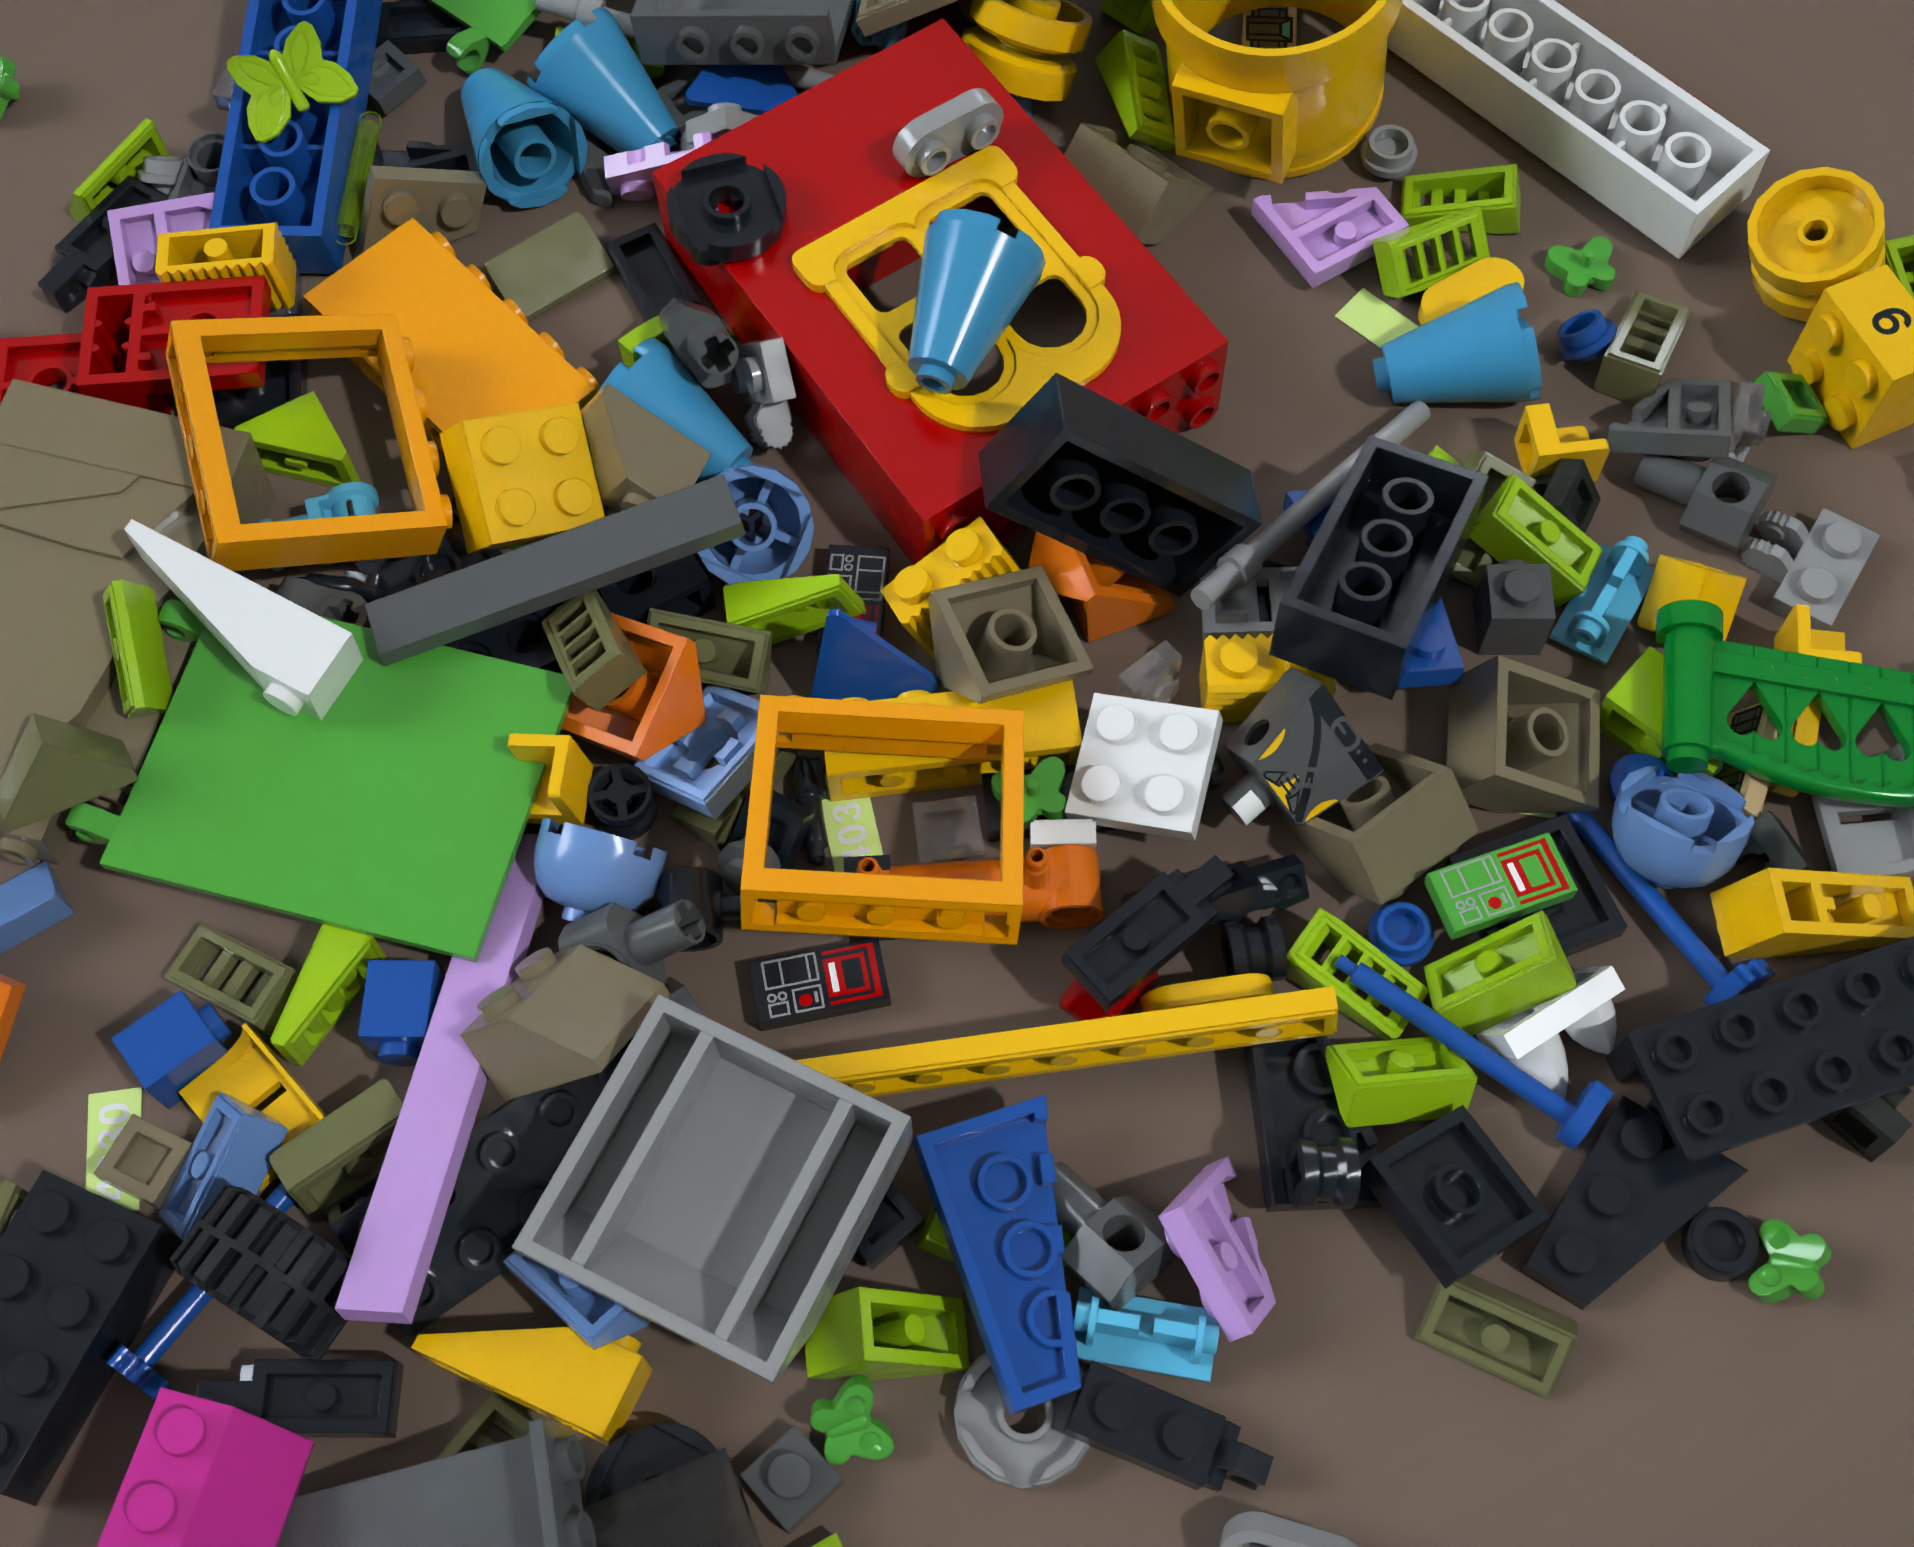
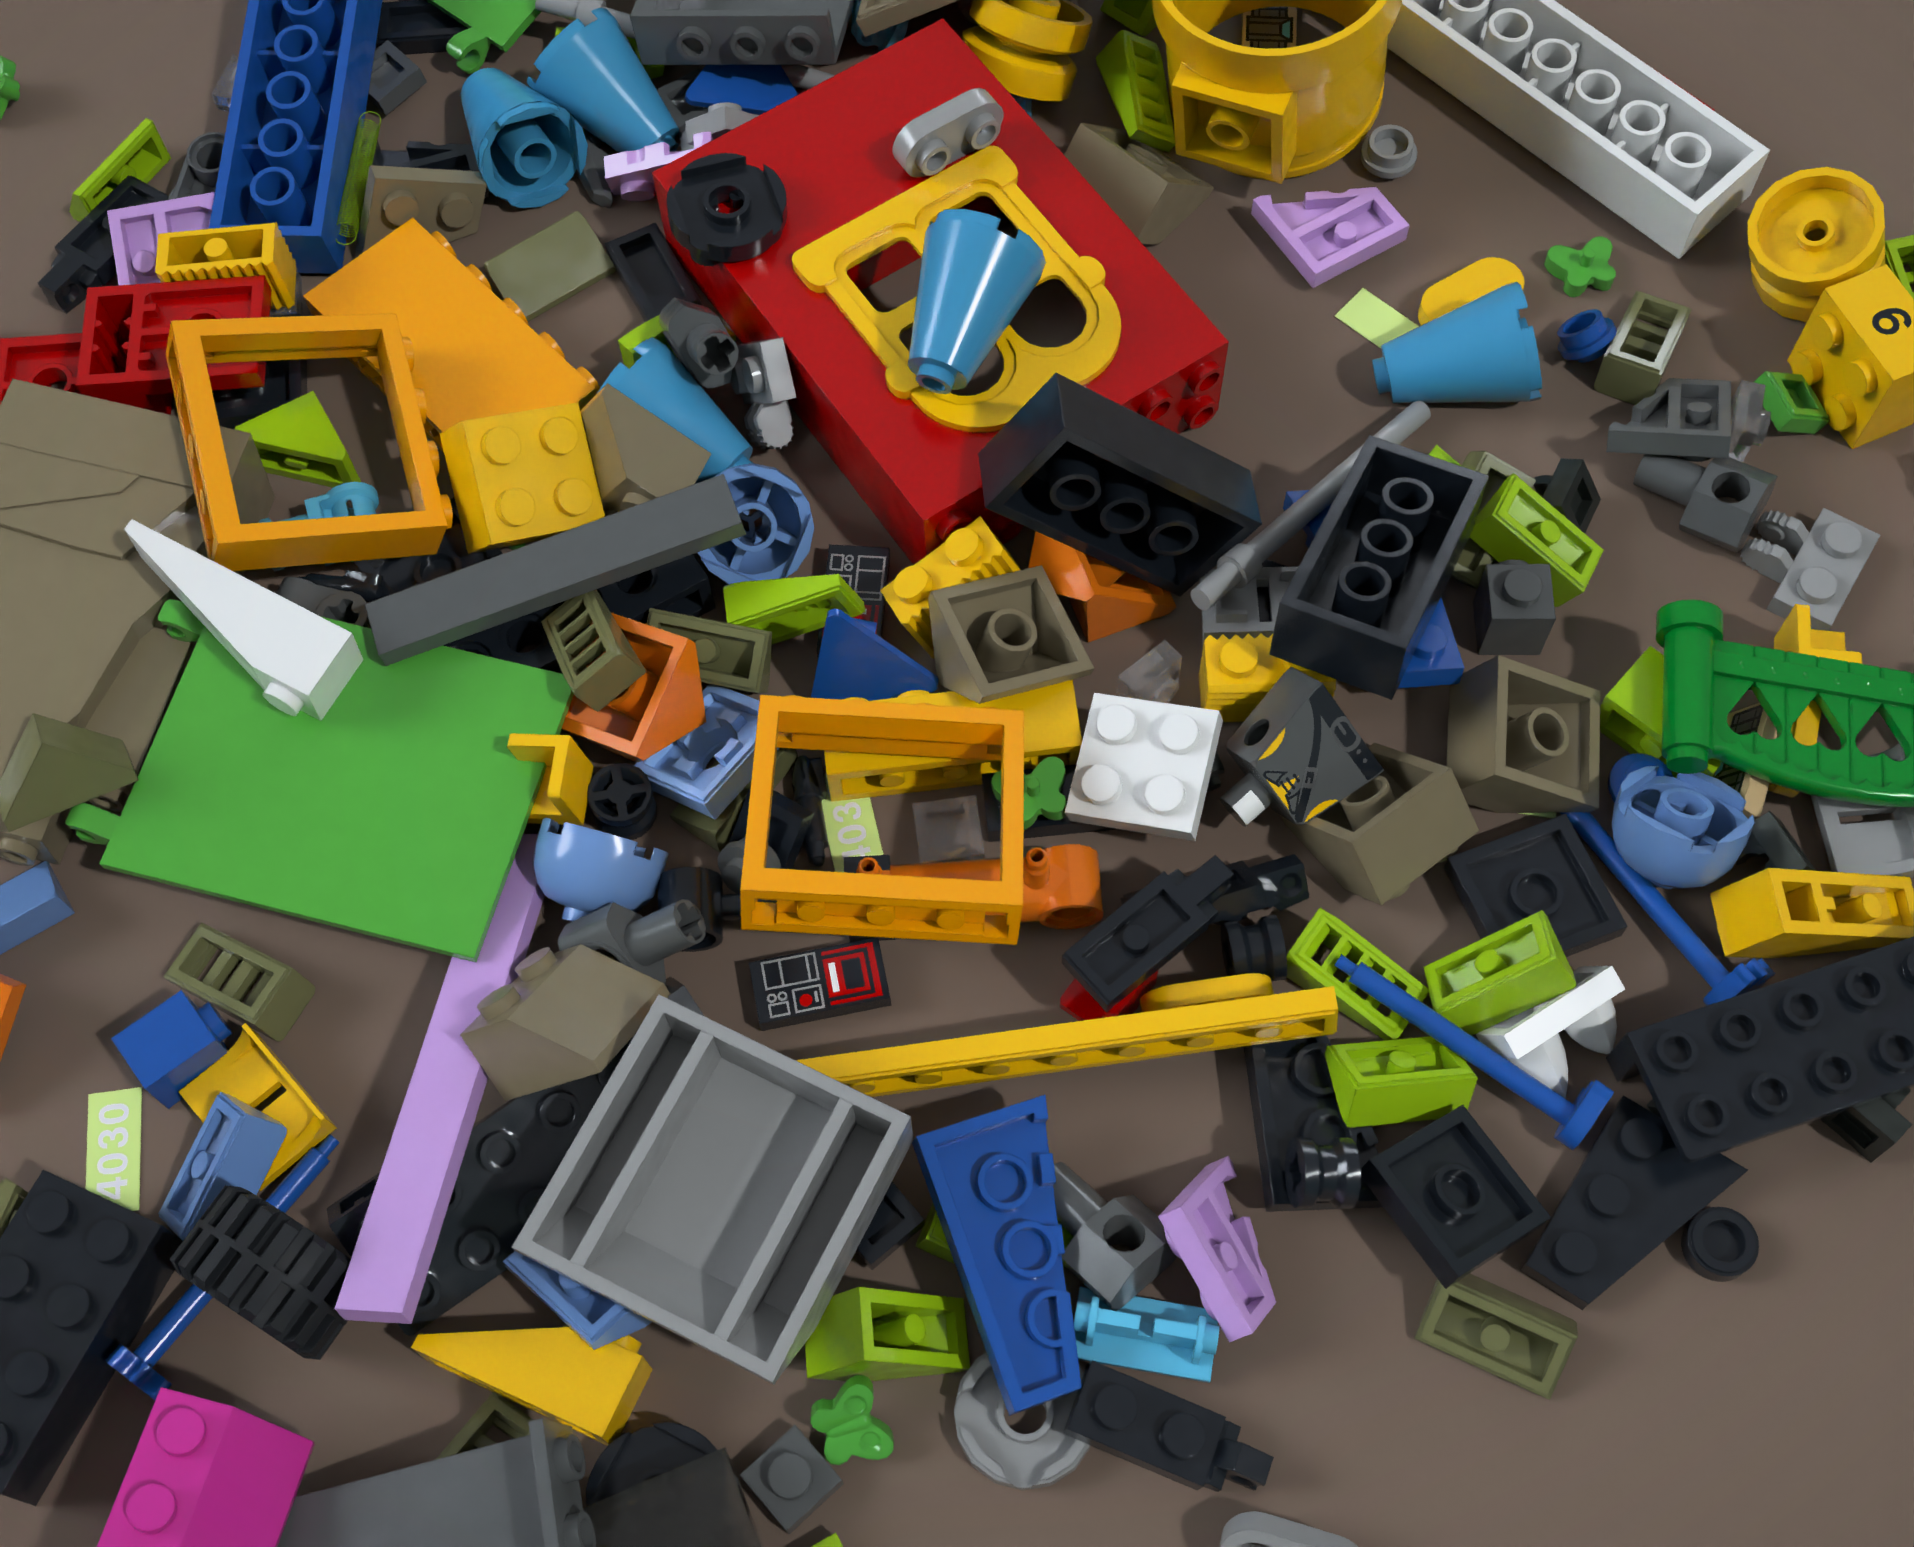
(137, 648): lime slope -> none
(144, 1161): dark tan plate -> none
(161, 172): light grey plate -> none
(287, 78): lime piece -> none
(317, 1395): black hinge -> none
(324, 990): lime slope -> none
(339, 1150): olive slope -> none
(398, 1008): blue brick -> none
(1064, 831): white tile -> none
(1392, 261): lime slope -> none
(1401, 933): blue plate -> none
(1492, 187): lime slope -> none
(1500, 886): bright green tile -> none
(1543, 445): yellow panel -> none
(1601, 614): medium azure hinge -> none
(1690, 580): yellow panel -> none
(1791, 1264): bright green piece -> none

